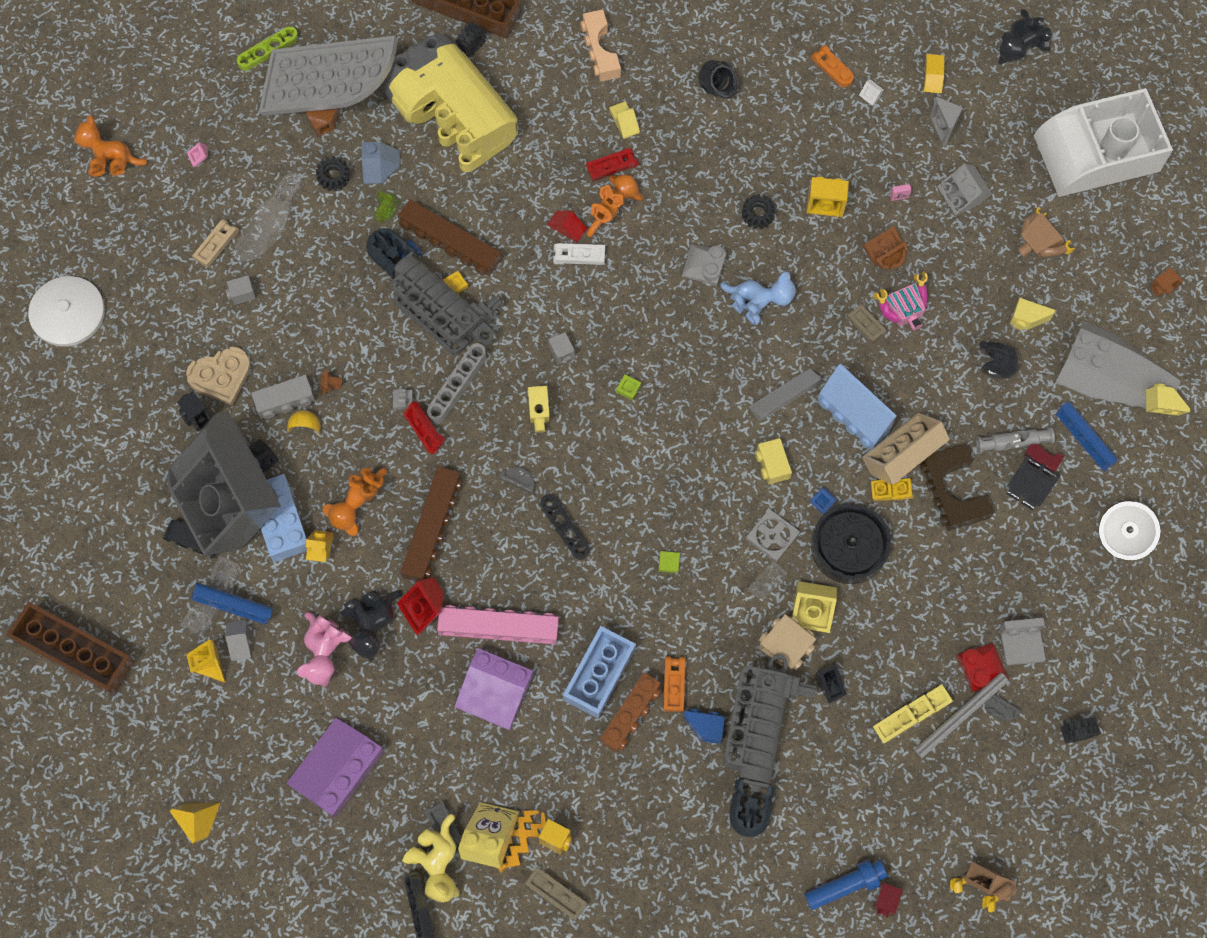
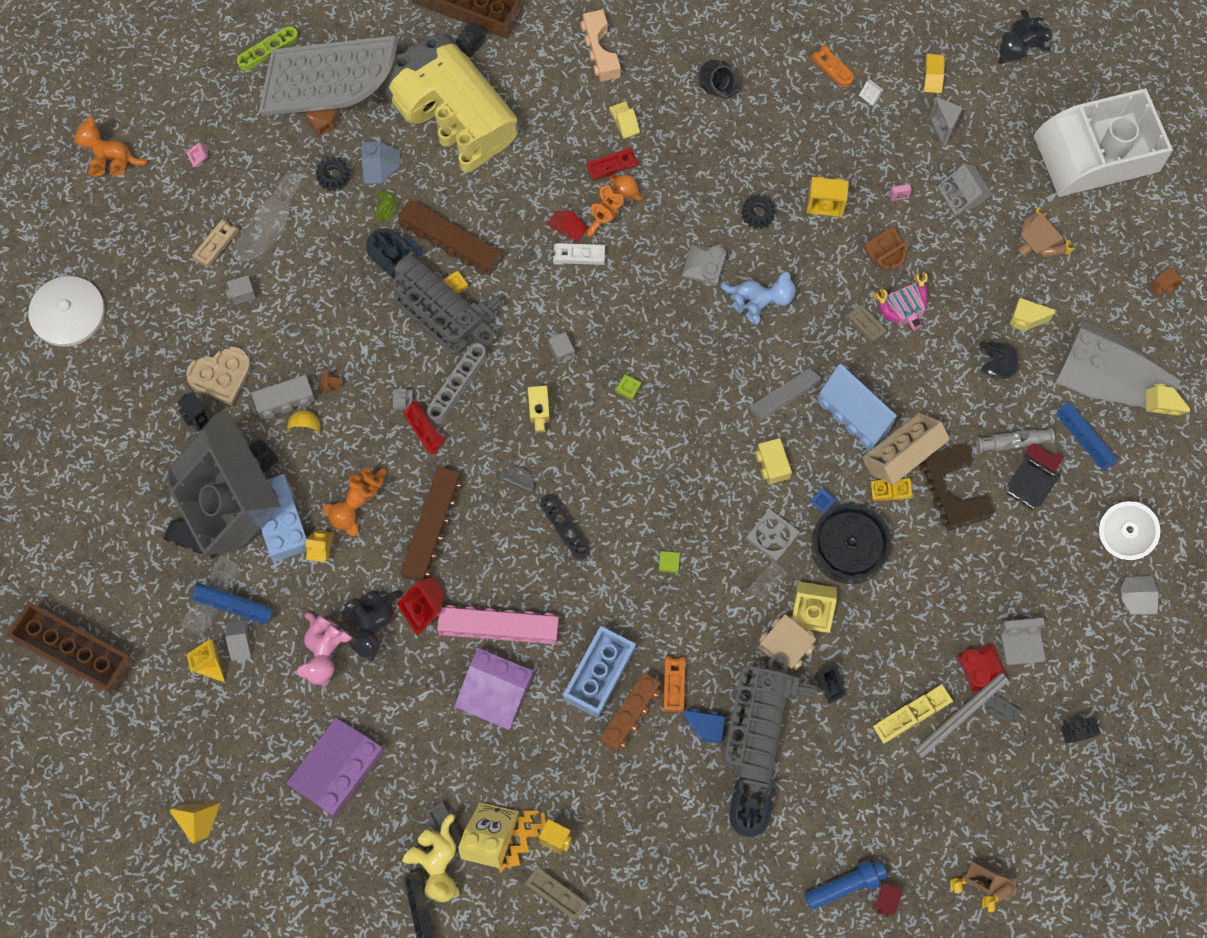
(1140, 595): none -> light grey slope

